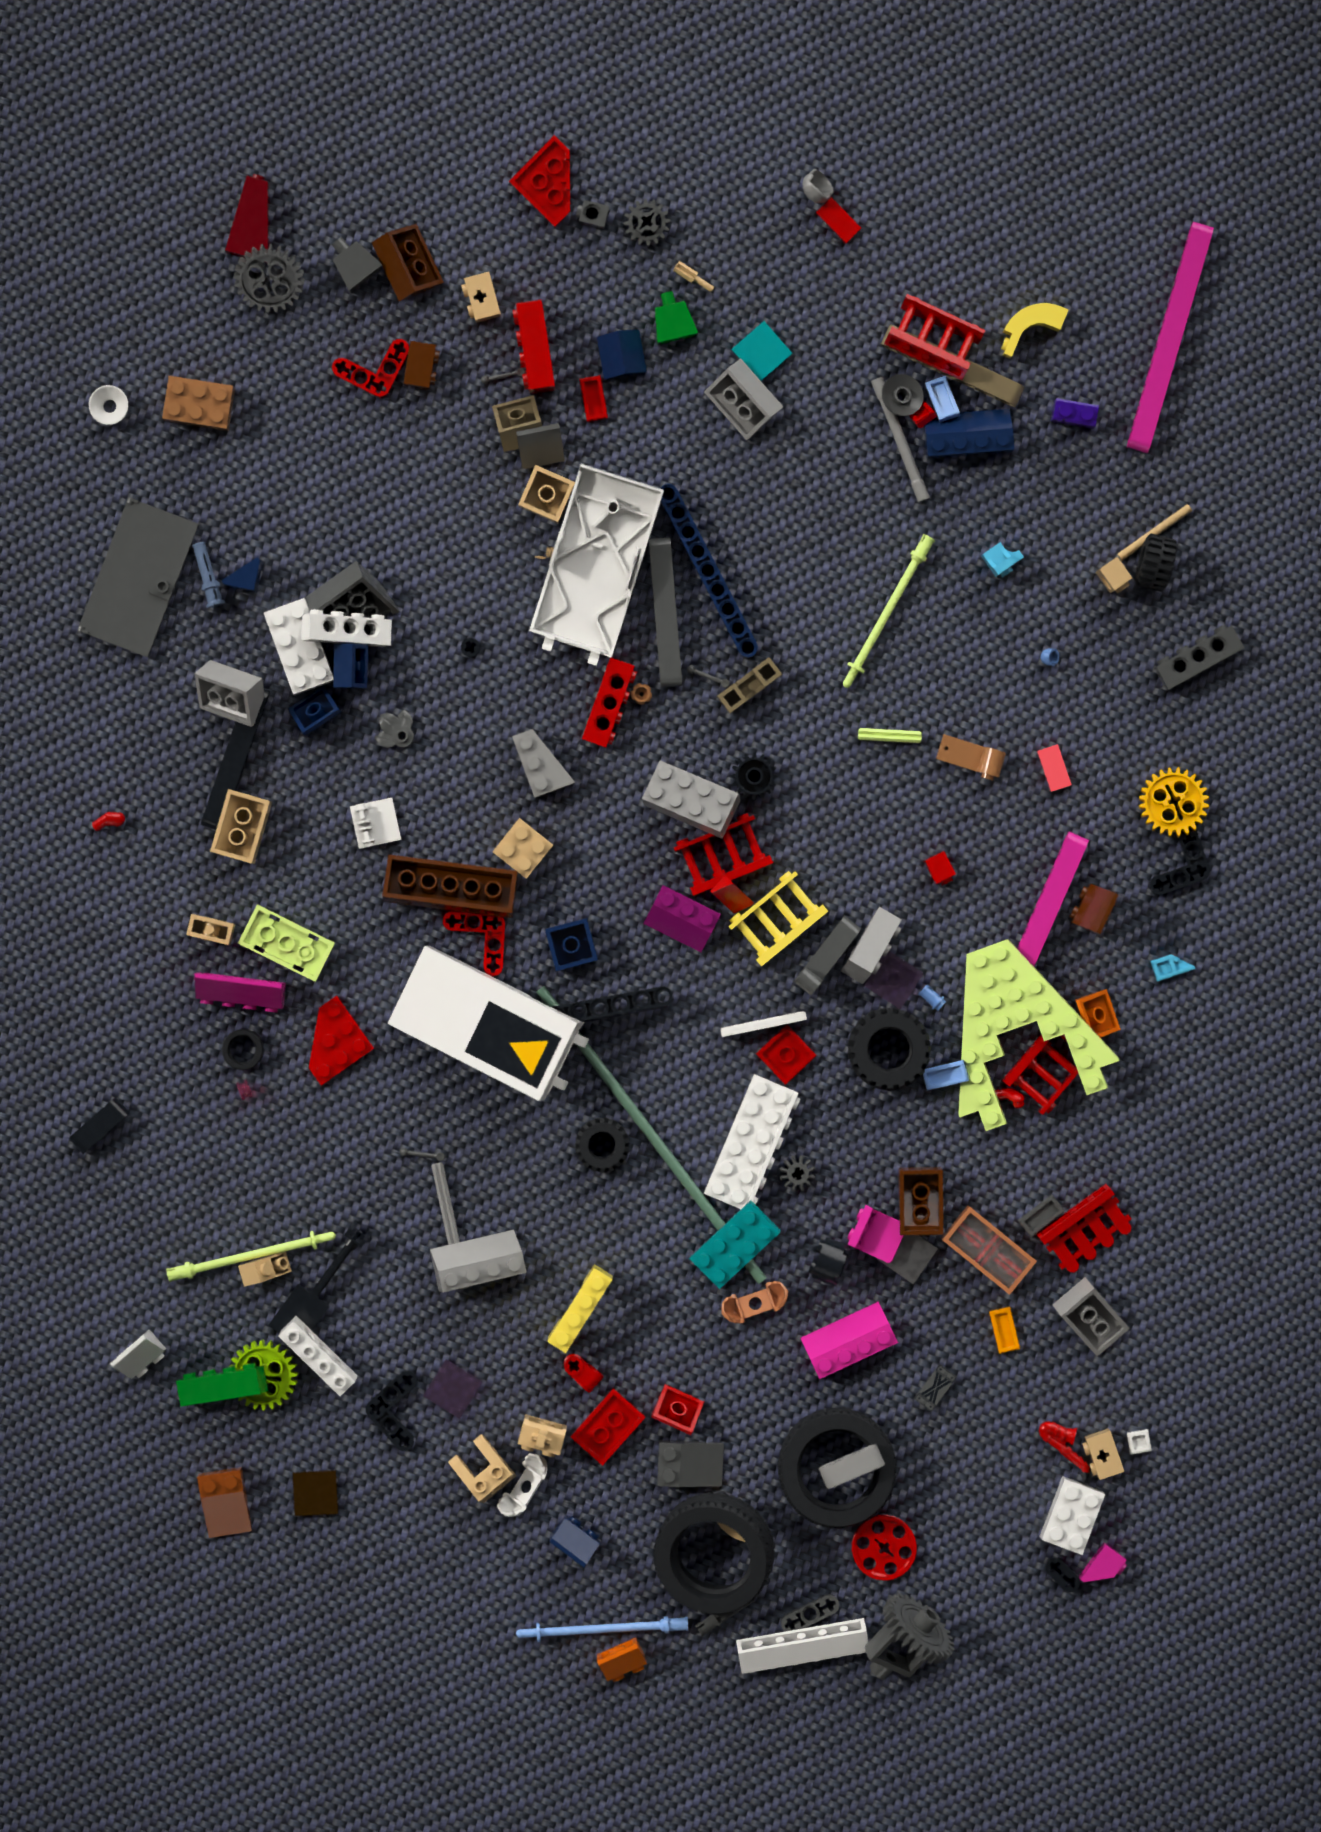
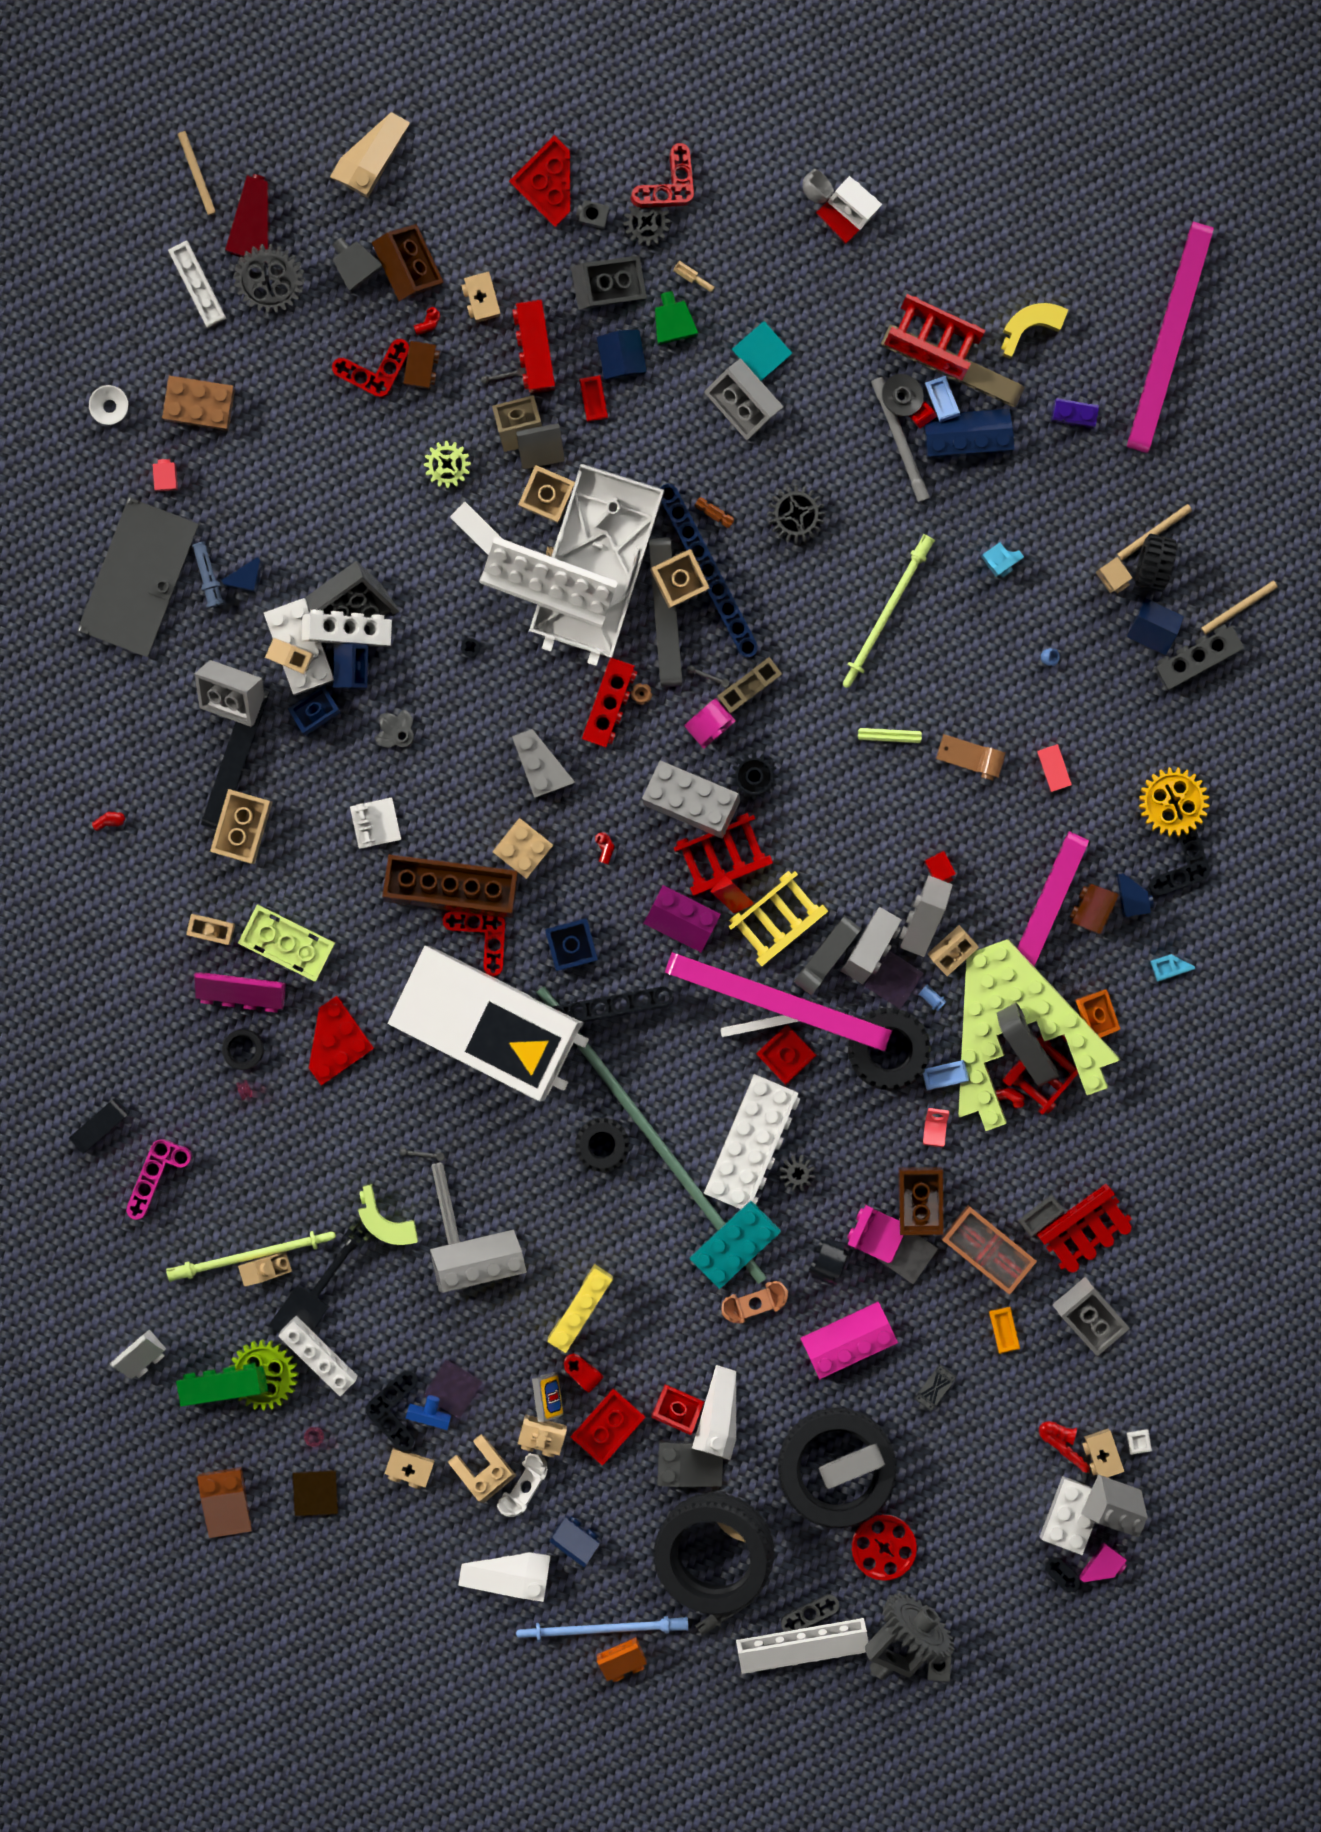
(153, 1180): none -> dark pink beam
(165, 476): none -> coral brick
(196, 173): none -> tan bar
(197, 284): none -> white tile
(289, 656): none -> tan slope
(307, 1436): none -> clear pink bush
(367, 159): none -> tan wedge
(387, 1231): none -> yellowish green arch
(419, 1463): none -> tan brick
(429, 1414): none -> blue tile
(430, 322): none -> red arm
(454, 457): none -> yellowish green gear
(474, 527): none -> white tile
(513, 1576): none -> white wedge
(547, 1397): none -> slope
(548, 582): none -> white bracket
(606, 845): none -> red arm
(608, 282): none -> dark grey slope
(677, 184): none -> red beam
(679, 578): none -> tan brick
(709, 723): none -> dark pink brick
(714, 512): none -> dark orange axle
(718, 1420): none -> white wedge
(778, 1001): none -> dark pink beam
(801, 531): none -> dark grey gear
(854, 203): none -> white brick
(926, 916): none -> light grey wedge
(935, 1128): none -> coral bracket
(939, 1674): none -> dark grey brick
(953, 950): none -> tan brick
(1025, 1045): none -> dark grey beam
(1116, 1506): none -> light grey slope
(1133, 897): none -> dark blue slope
(1155, 626): none -> dark blue slope
(1239, 607): none -> tan bar

